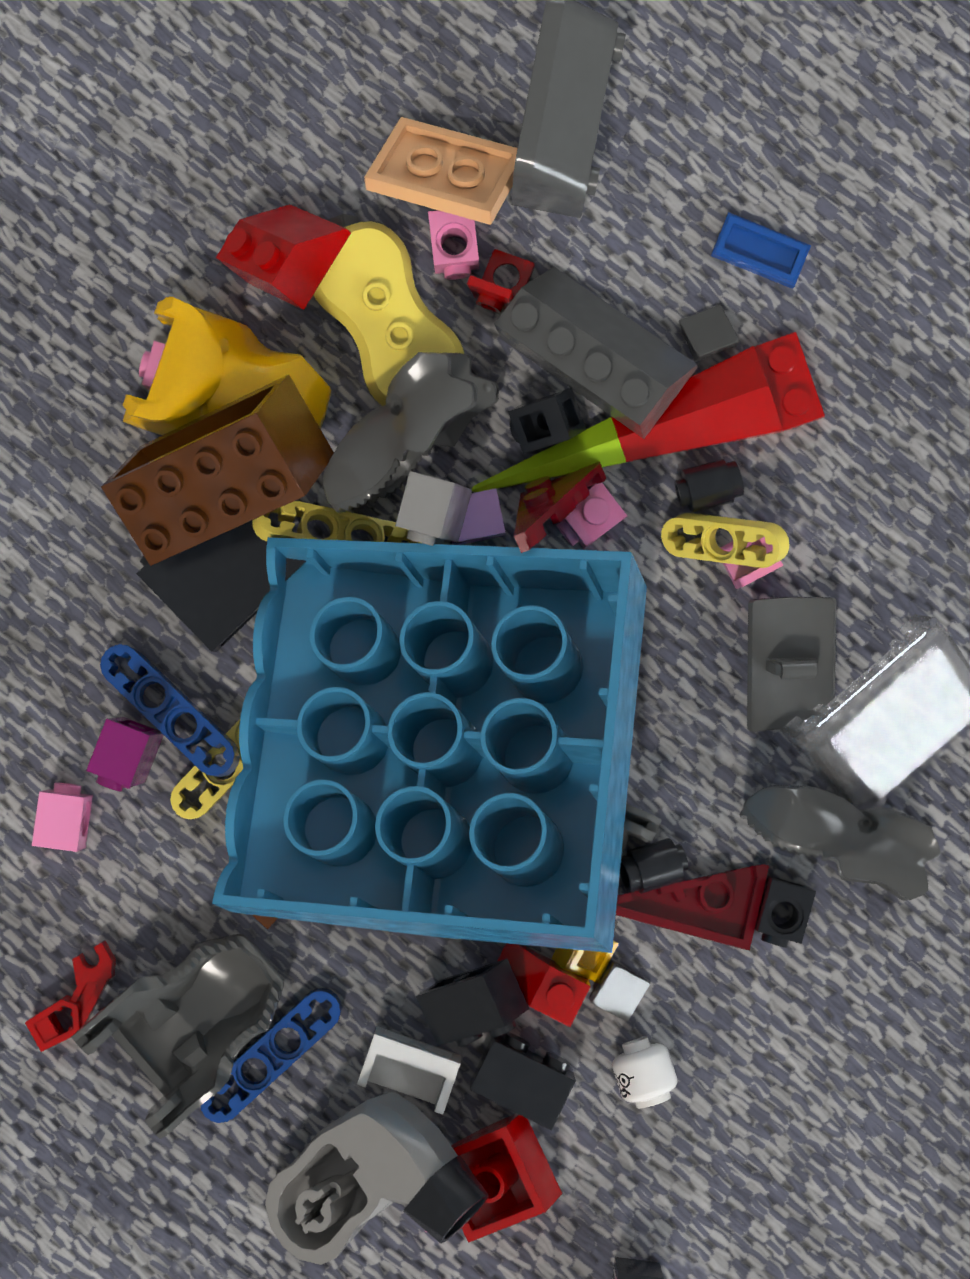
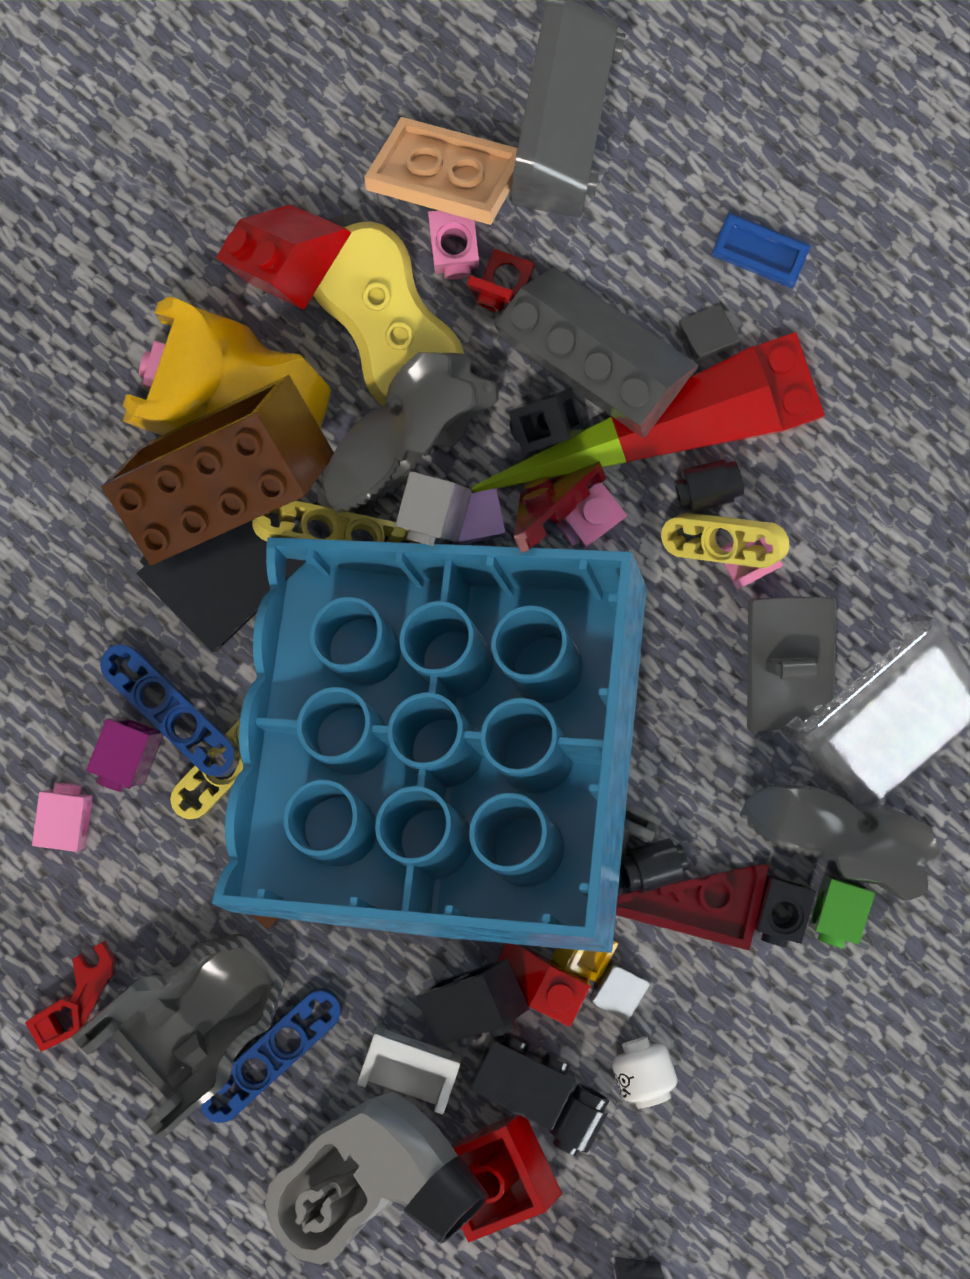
(580, 1120): none -> black brick
(841, 911): none -> bright green brick

